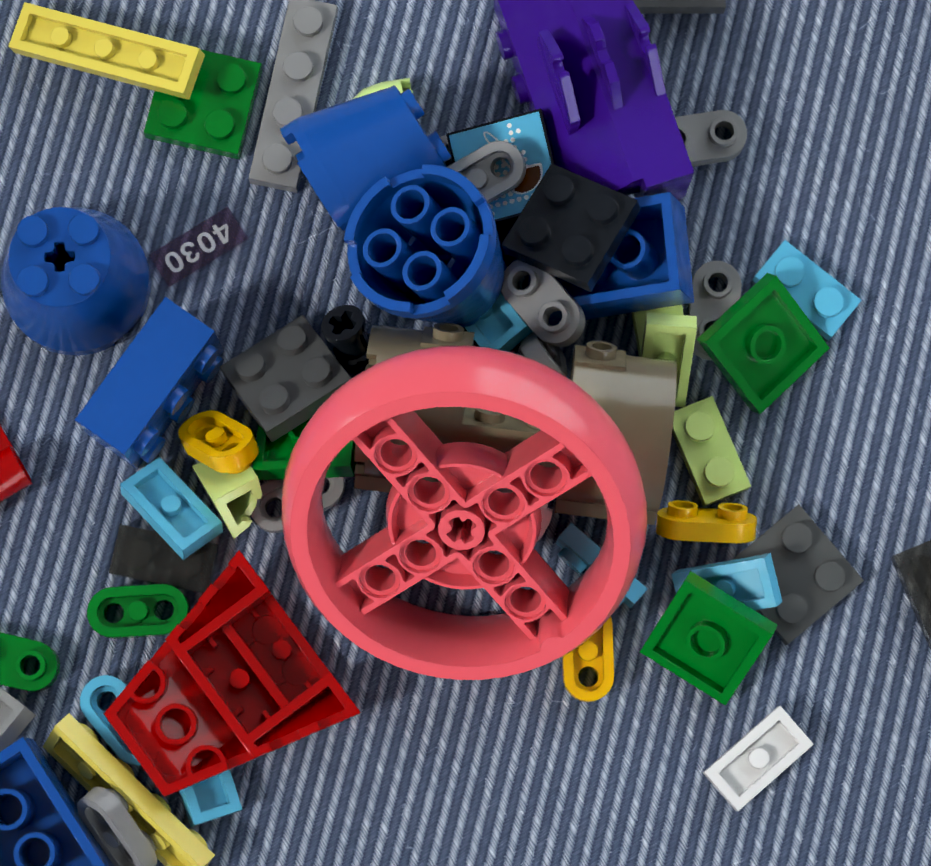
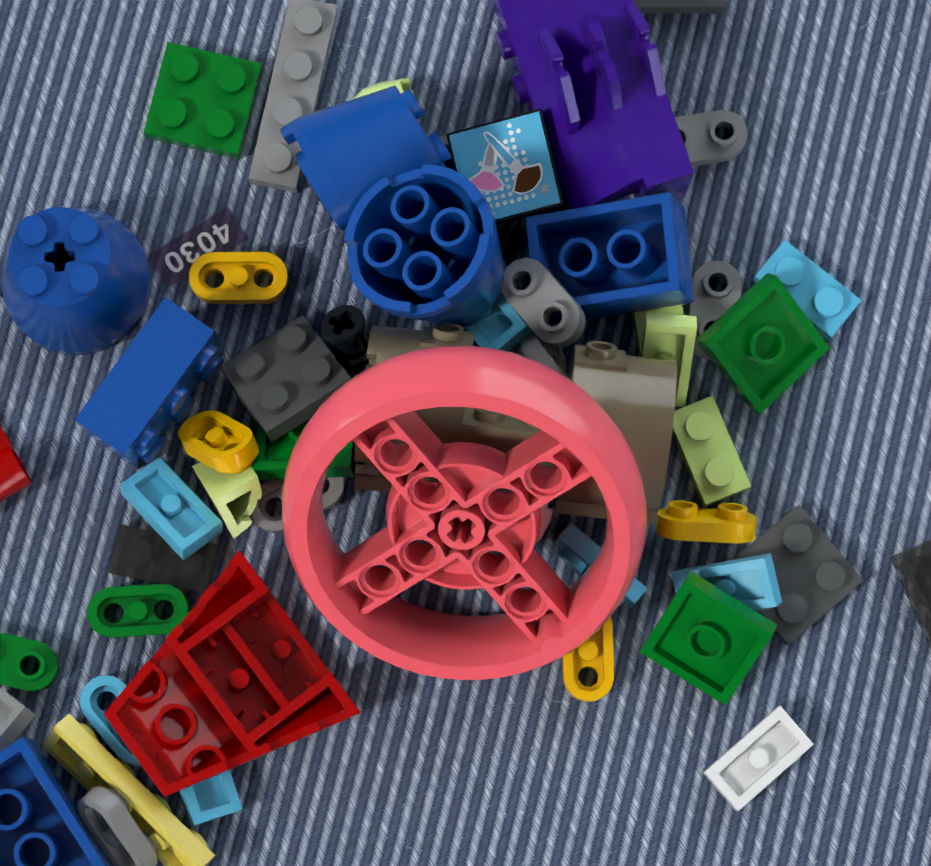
(107, 50): light yellow plate -> none
(239, 274): none -> yellow plate
(479, 169): light grey plate -> none
(571, 227): black plate -> none

